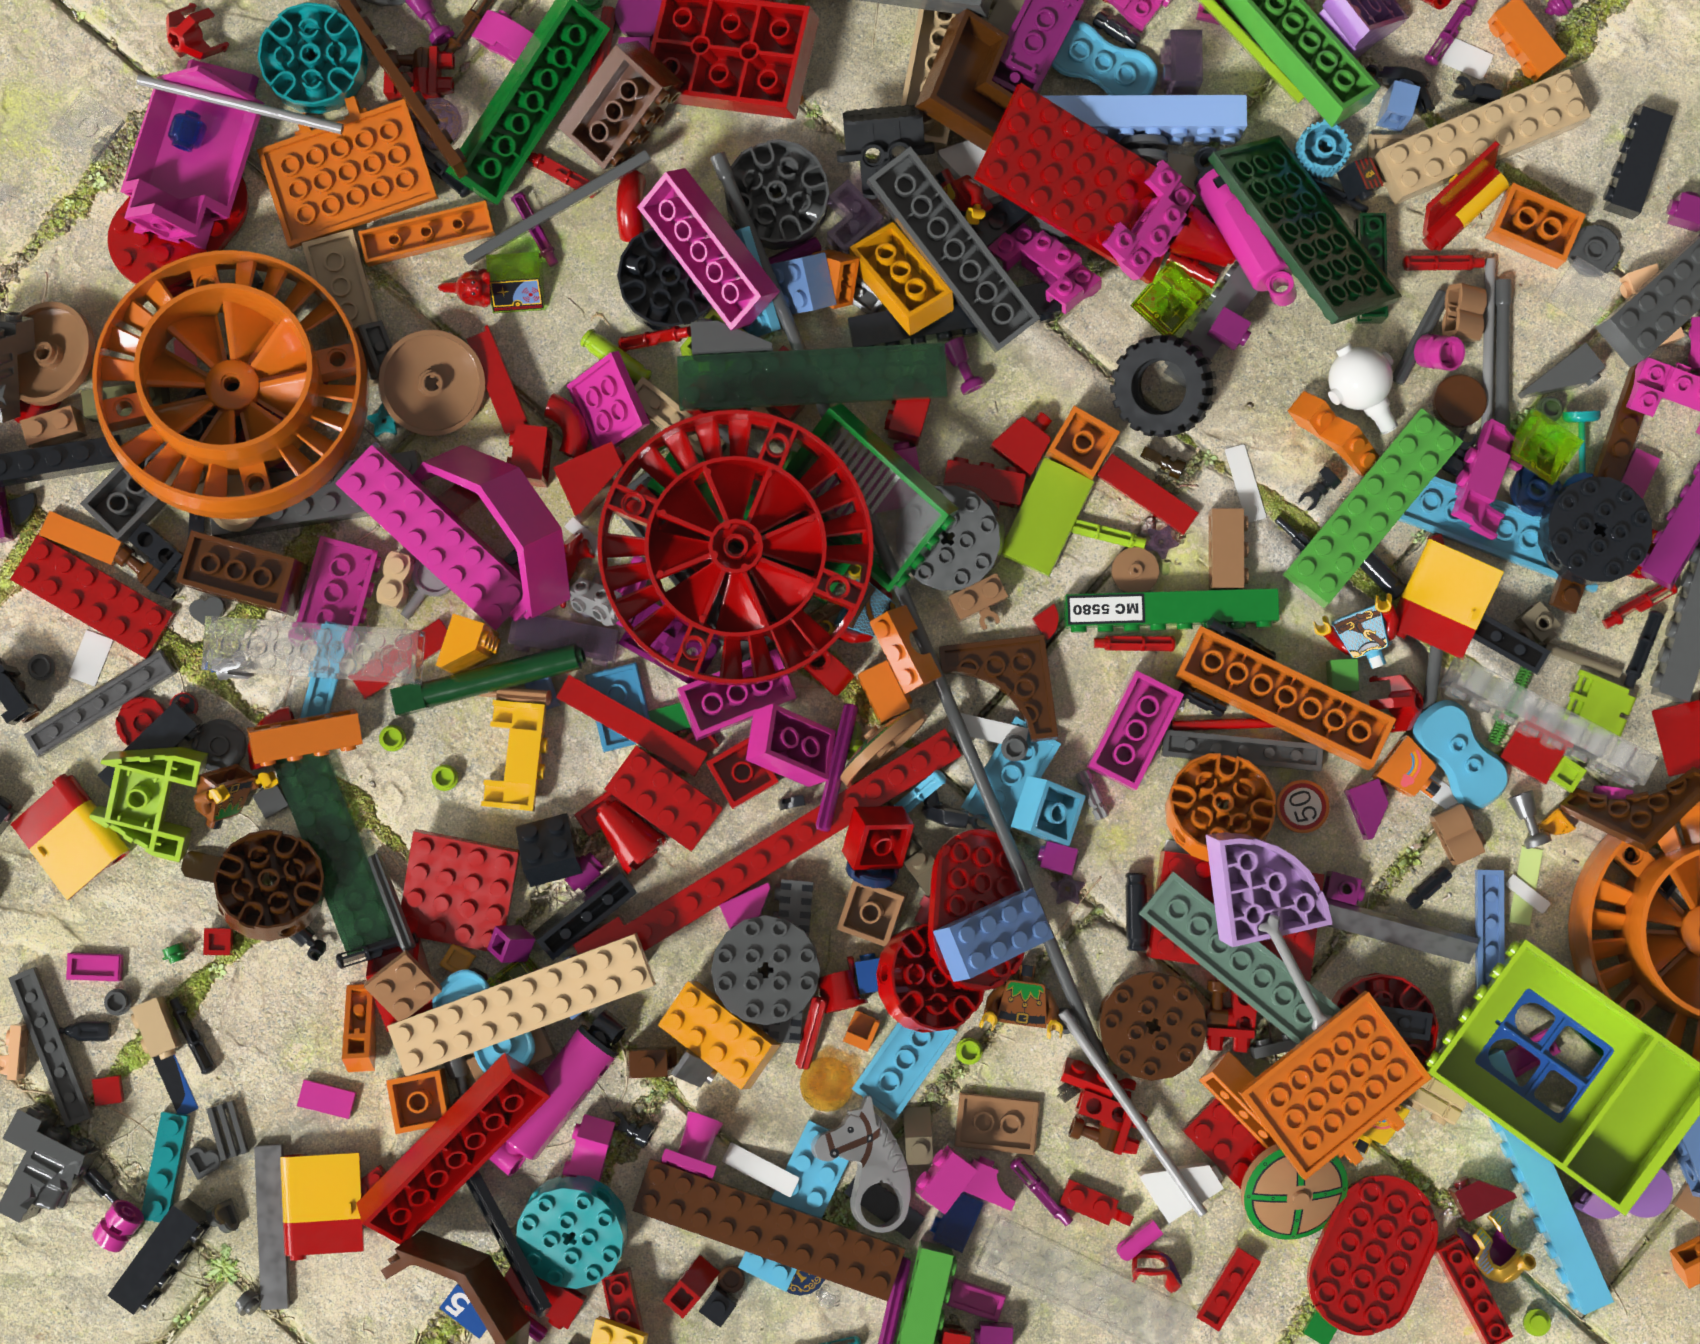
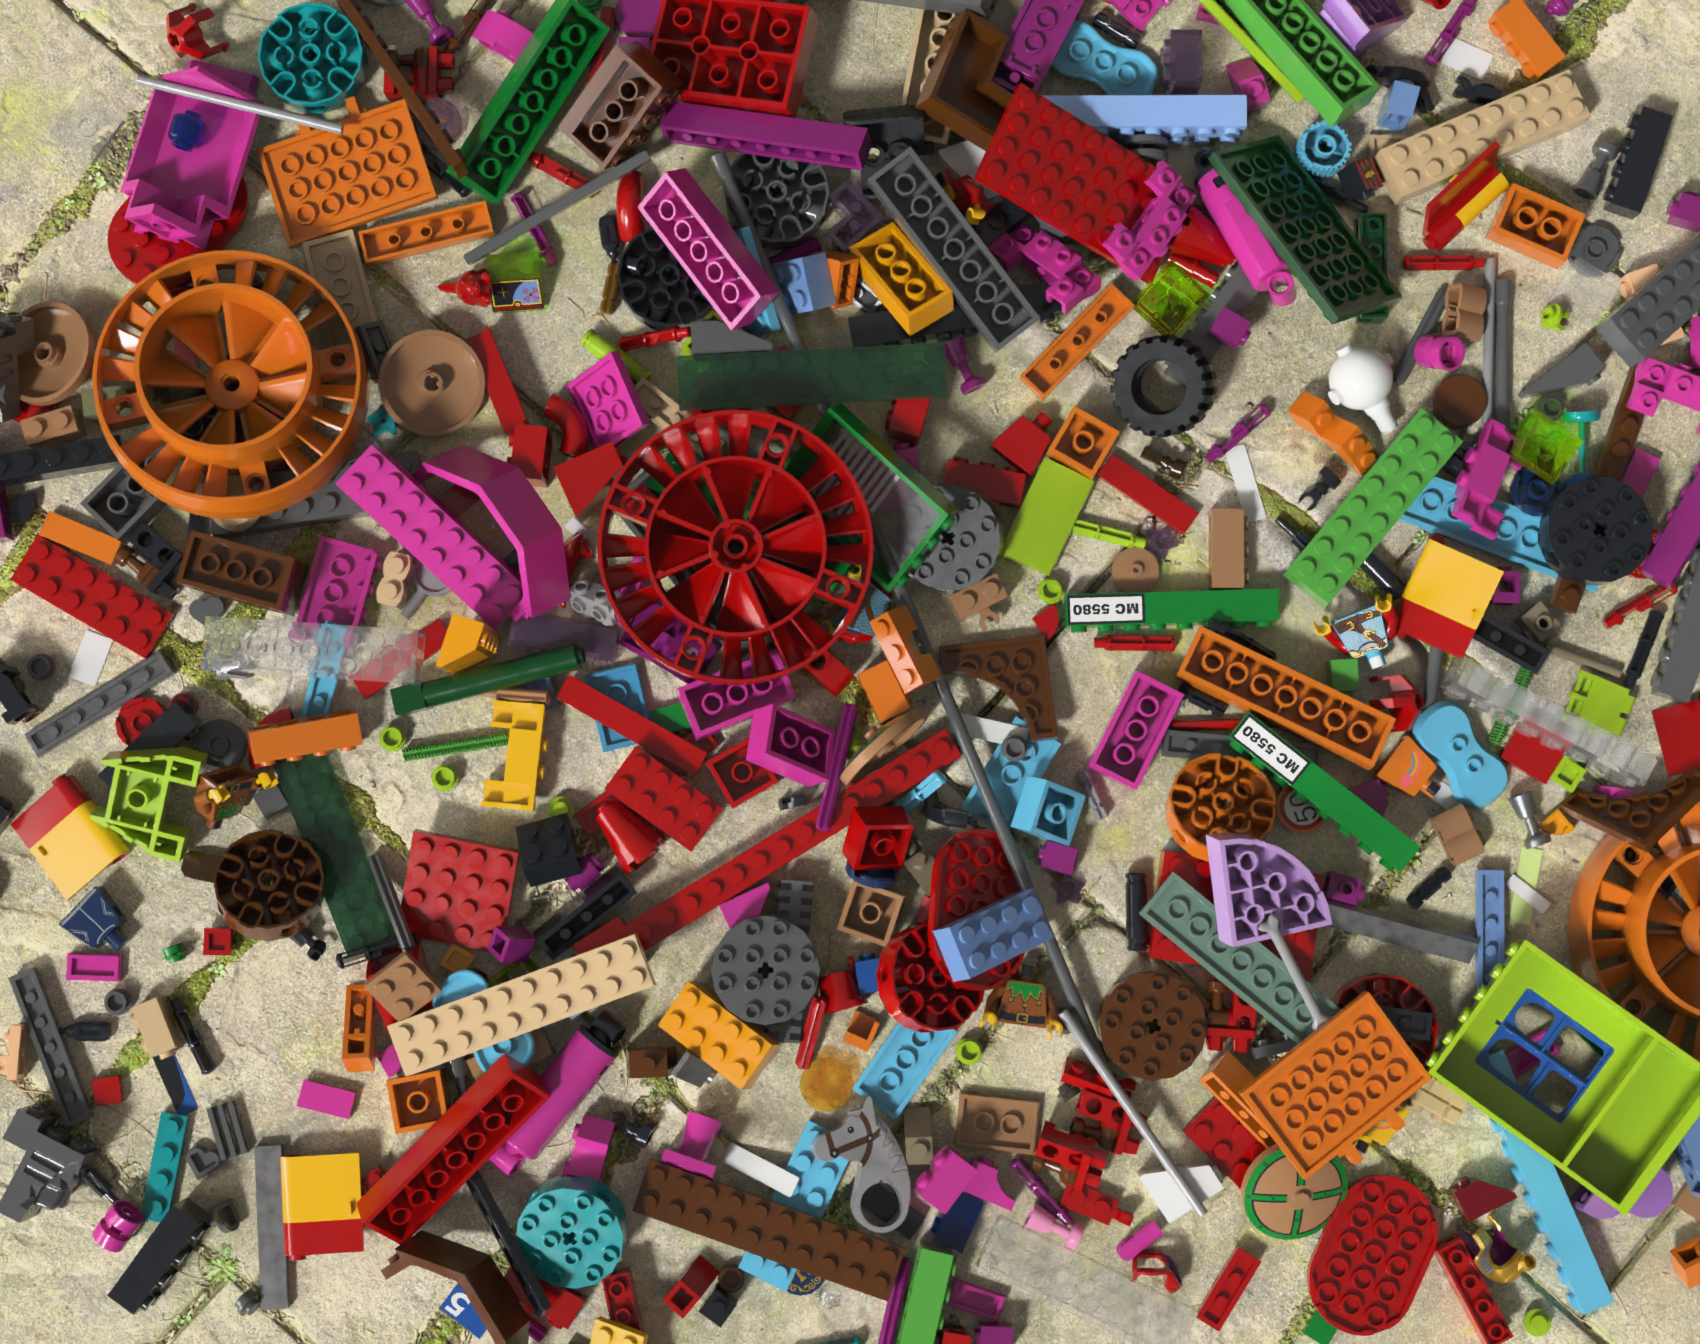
(97, 920): none -> dark blue torso
(390, 1061): none -> dark pink tile
(455, 747): none -> bright green axle
(560, 806): none -> lime plate
(610, 236): none -> black piece
(610, 290): none -> pearl gold axle
(766, 135): none -> magenta brick
(1043, 1221): none -> bright pink piece
(1050, 590): none -> lime plate
(1069, 1157): none -> red hips
(1076, 342): none -> orange piece
(1238, 432): none -> magenta piece
(1249, 81): none -> dark pink slope
(1324, 792): none -> green brick
(1511, 594): none -> magenta brick
(1552, 316): none -> lime plate
(1590, 182): none -> flat silver piece

